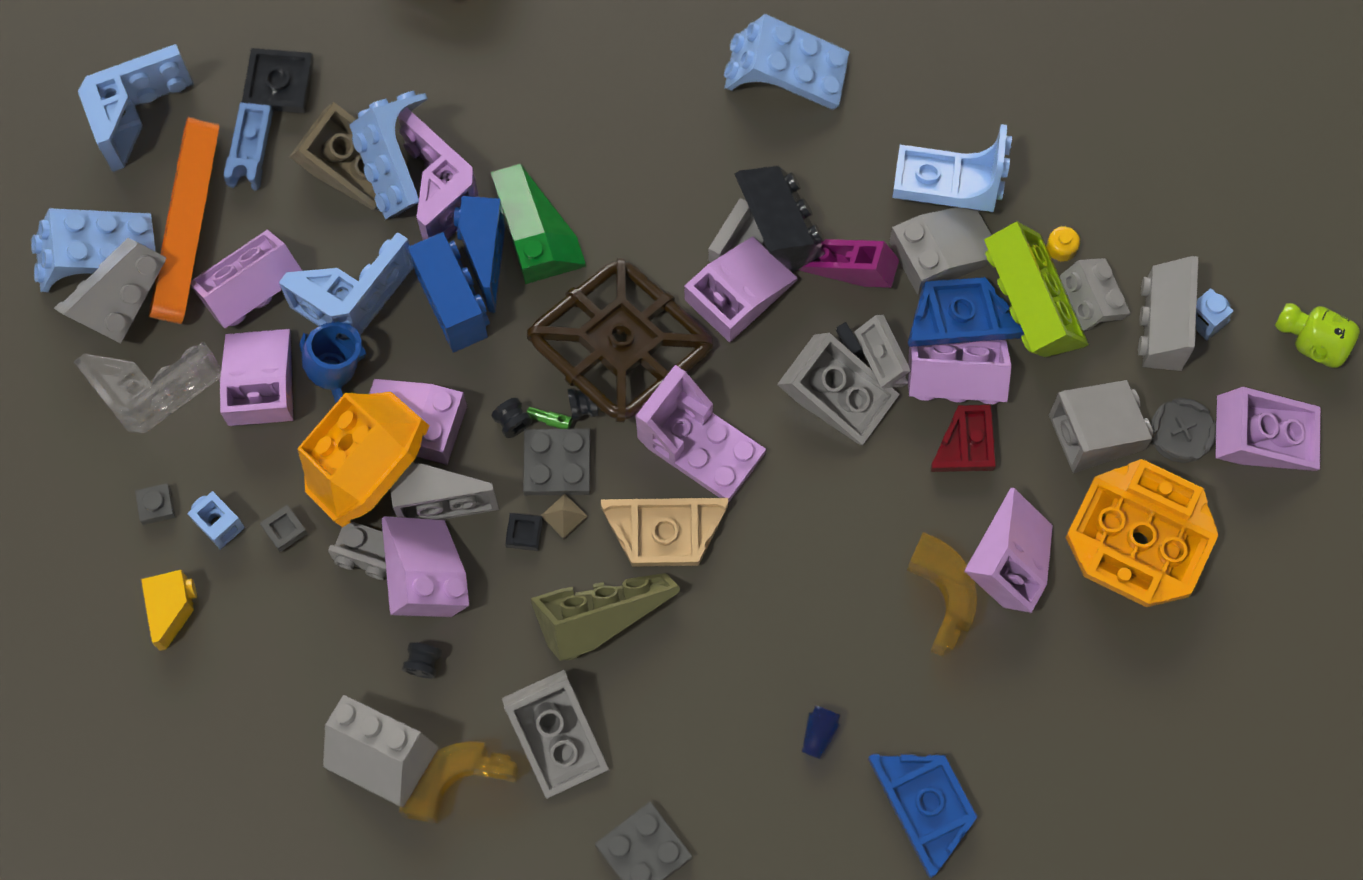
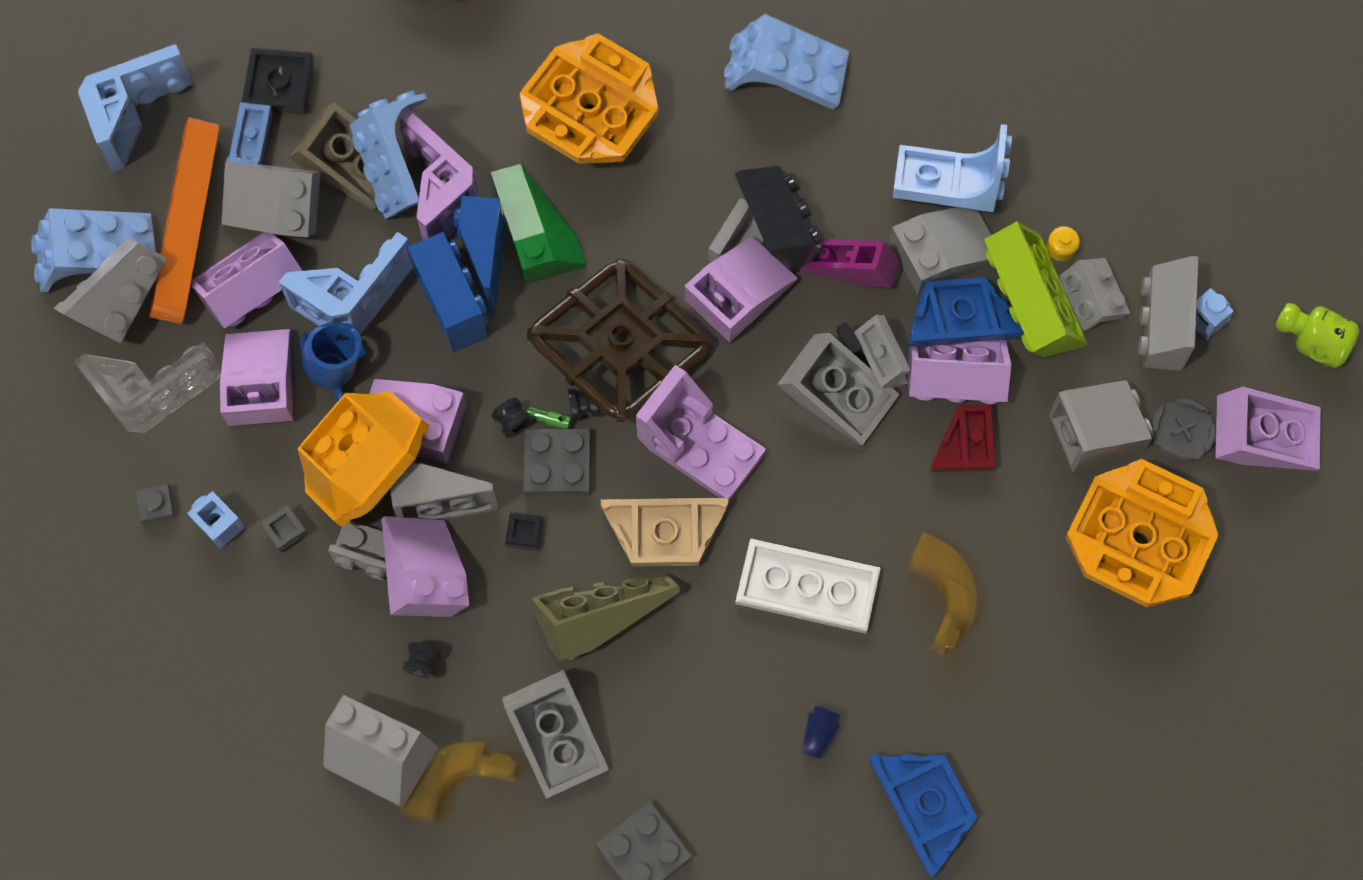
(168, 605): yellow slope -> none
(271, 199): none -> light grey slope
(564, 516): dark tan slope -> none
(594, 74): none -> light orange piece
(808, 586): none -> white tile
(1014, 555): lavender slope -> none

